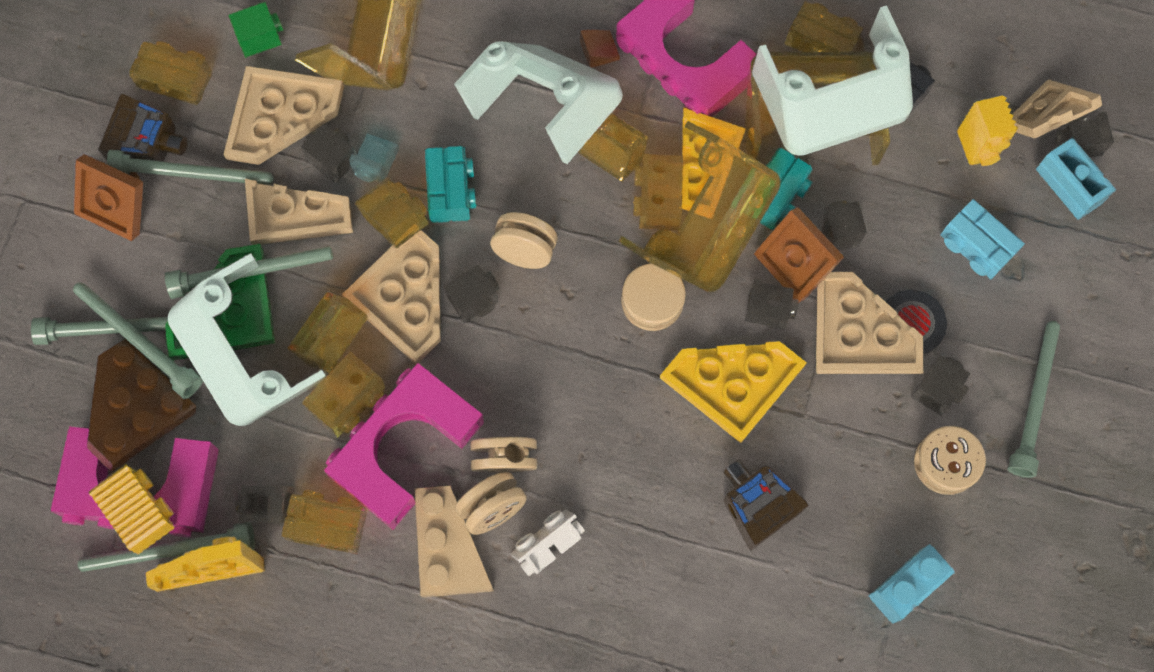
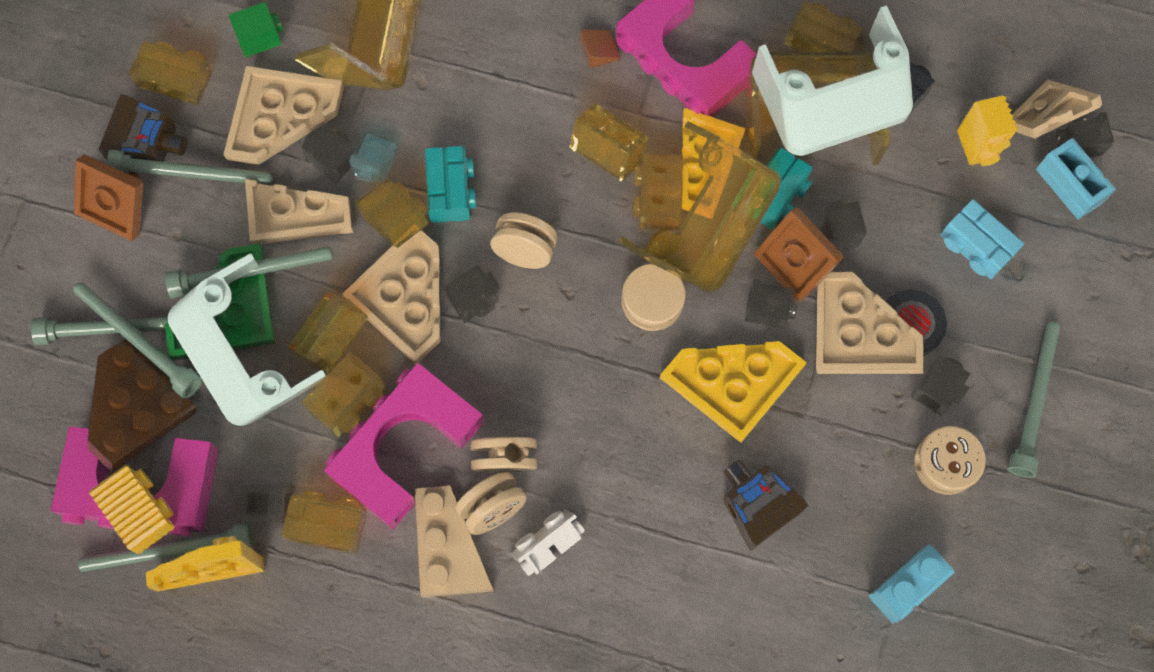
(583, 91): light aqua windscreen -> none

